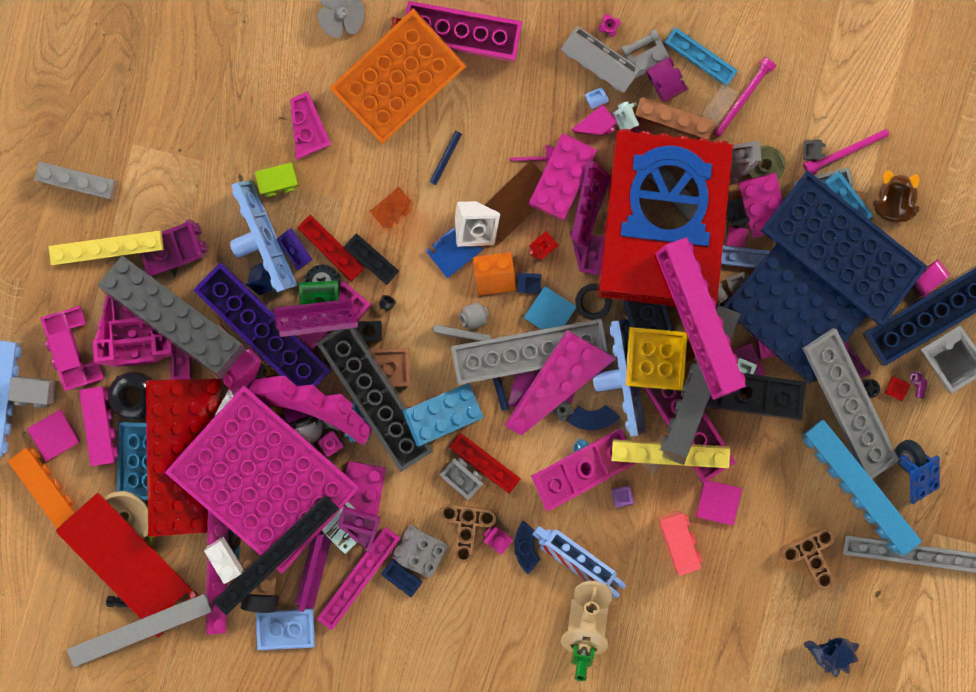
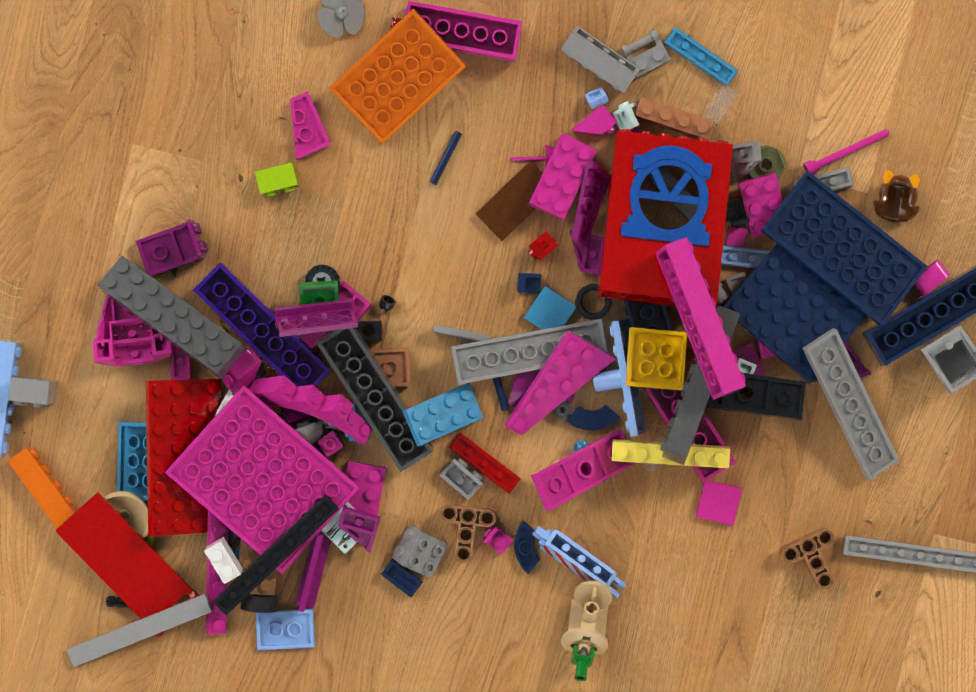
(53, 435): dark pink tile -> none
(65, 349): dark pink bracket -> none
(76, 180): light grey brick -> none
(98, 426): dark pink brick -> none
(106, 248): light yellow plate -> none
(117, 398): black piece -> none
(259, 280): dark blue panel -> none
(261, 237): light blue plate -> none
(294, 249): dark purple plate -> none
(330, 247): red tile -> none
(358, 578): dark pink plate -> none
(371, 259): black plate -> none
(392, 208): clear orange bracket -> none
(449, 256): blue piece -> none
(474, 316): light grey head -> none
(475, 224): white slope -> none
(494, 273): orange slope -> none
(607, 19): dark pink plate -> none
(622, 496): medium lavender tile -> none
(666, 79): magenta brick -> none
(680, 542): coral brick -> none
(766, 66): dark pink piece -> none
(813, 149): dark grey tile -> none
(834, 655): dark blue head -> none
(843, 189): dark azure tile -> none
(861, 487): dark azure brick -> none
(873, 387): black wheel -> none
(897, 388): red tile -> none
(920, 383): magenta arm -> none
(922, 469): blue plate -> none

